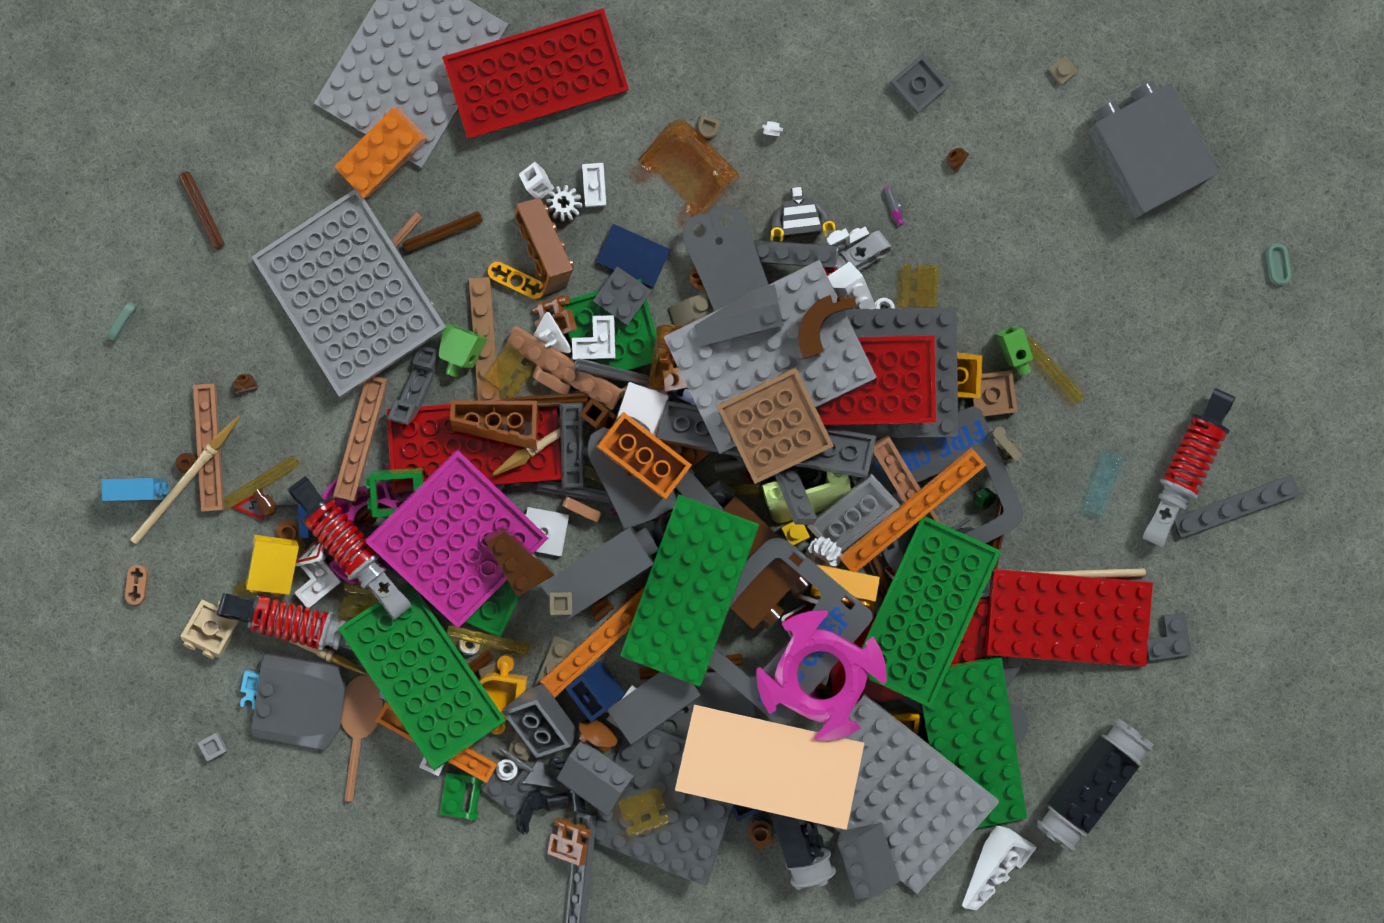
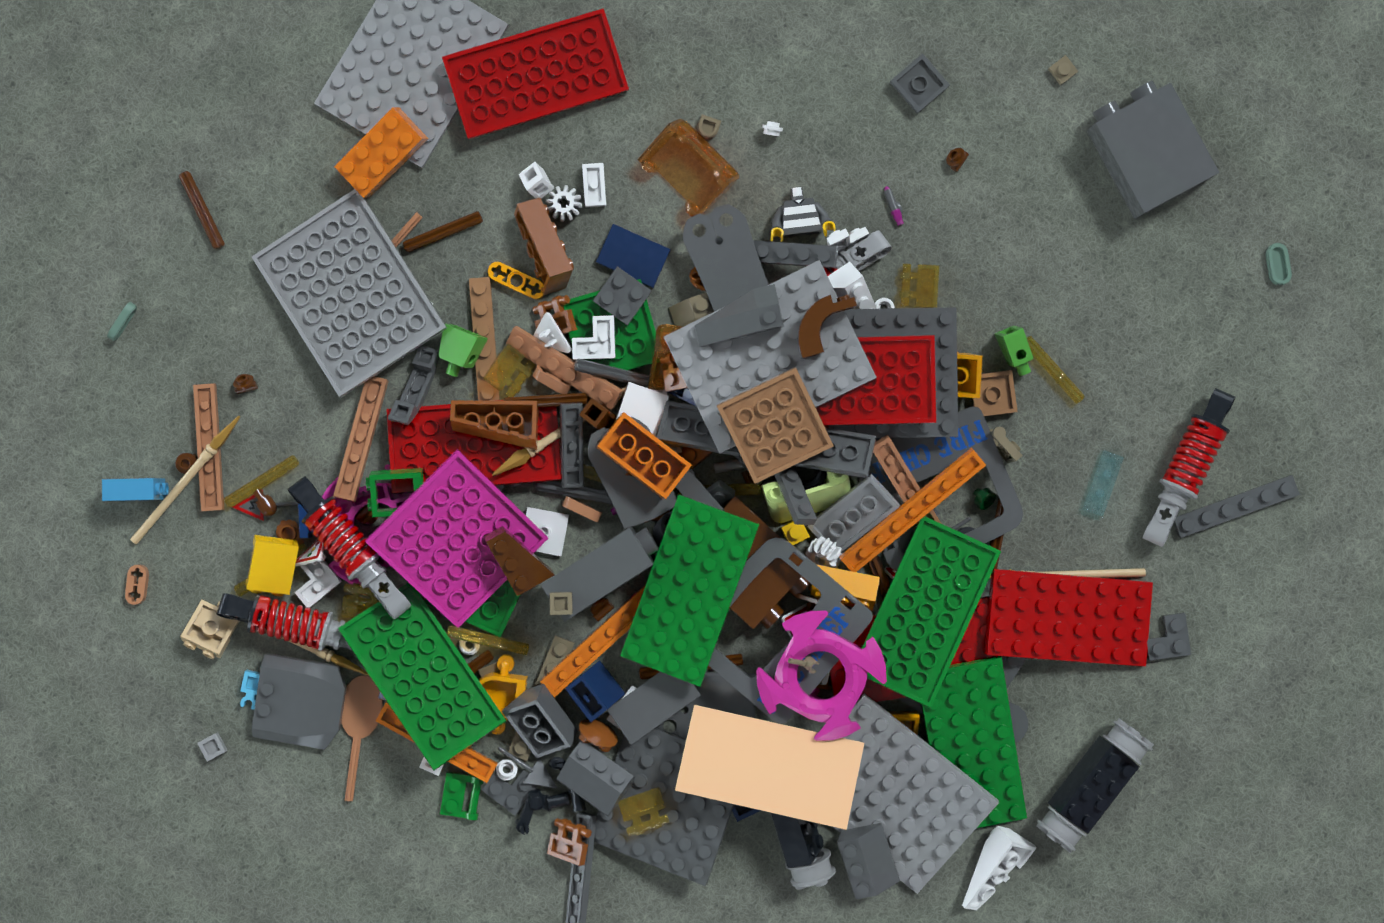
(760, 833): dark orange animal -> none
(807, 663): none -> dark tan hand

